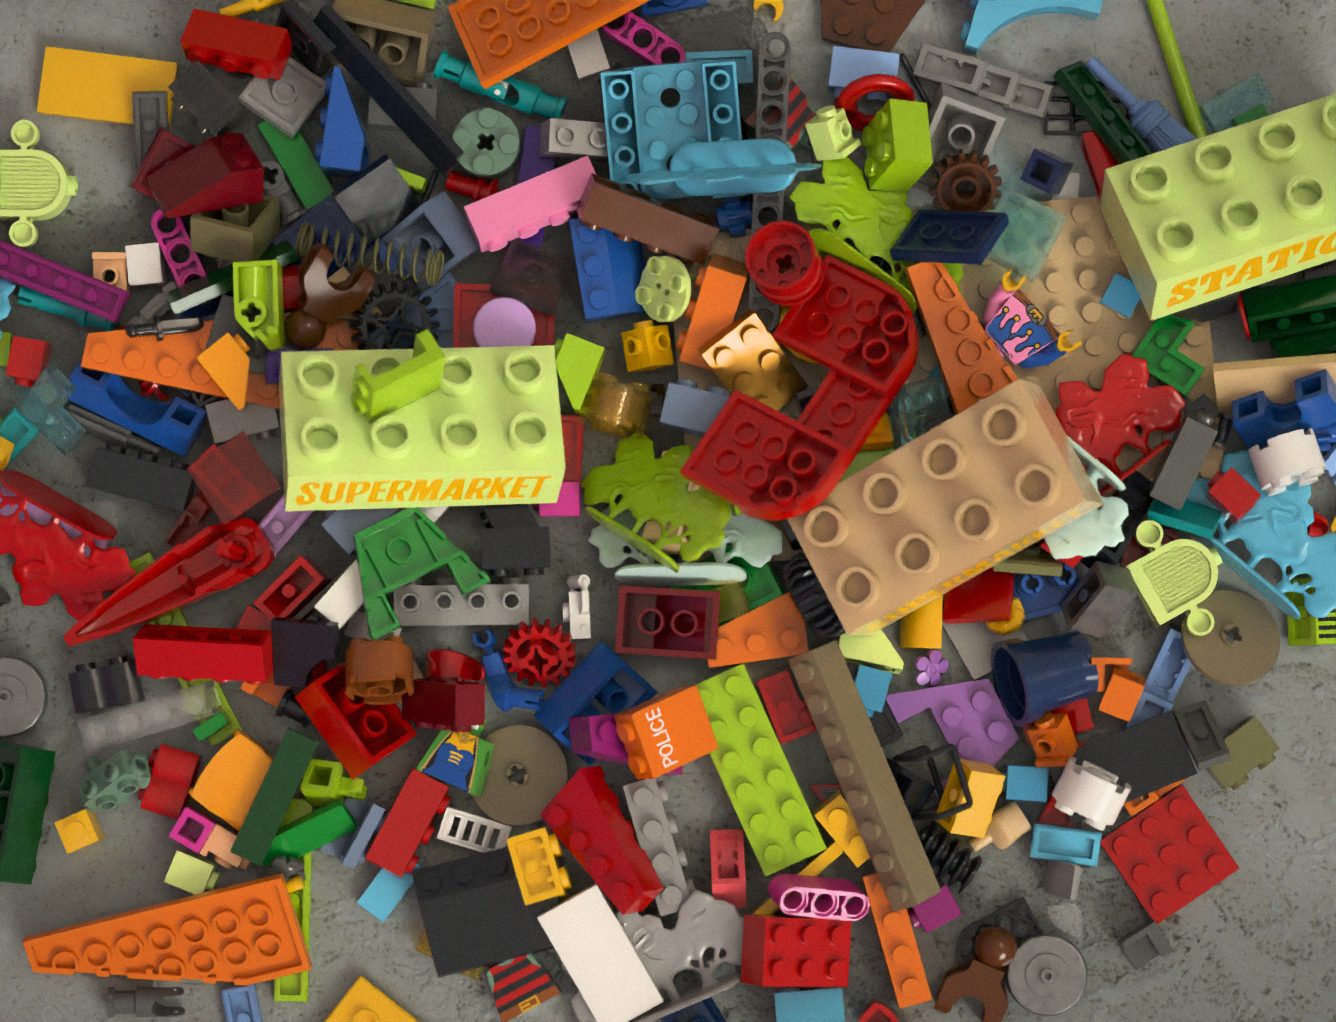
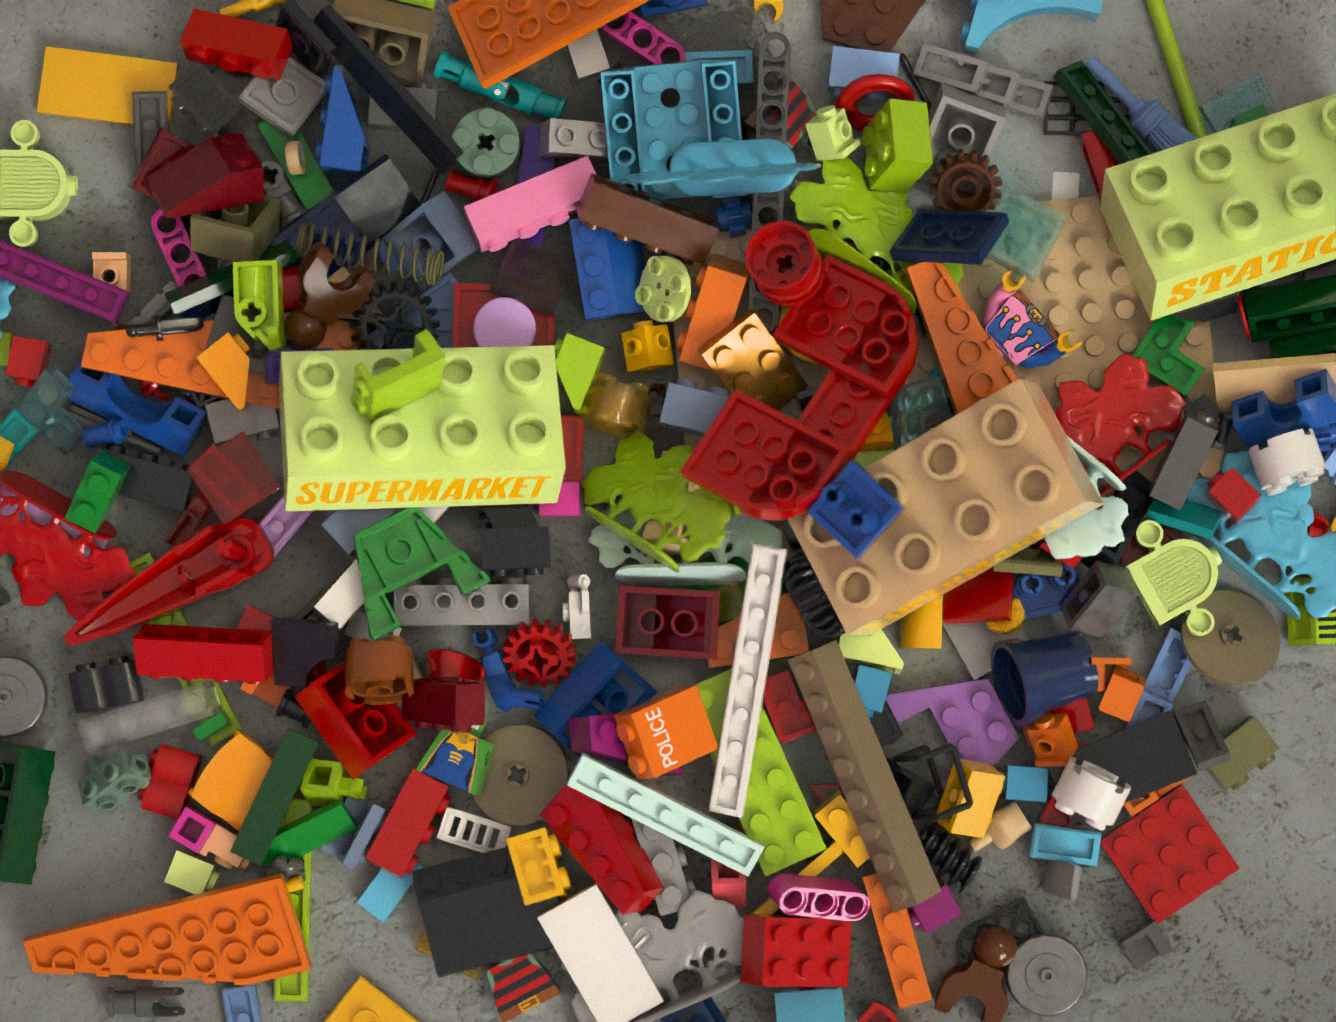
(52, 305): teal pin -> none
(79, 830): yellow brick -> none
(97, 491): none -> green brick
(114, 431): none -> blue pin
(145, 264): white panel -> none
(292, 589): red slope -> none
(295, 157): none -> tan tile
(415, 182): lime tile -> none
(665, 814): none -> light aqua plate
(748, 680): none -> white tile
(855, 509): none -> blue plate
(930, 668): medium lavender plant -> none
(1046, 171): dark blue brick -> none
(1067, 918): clear tile -> none
(1121, 296): dark azure tile -> none

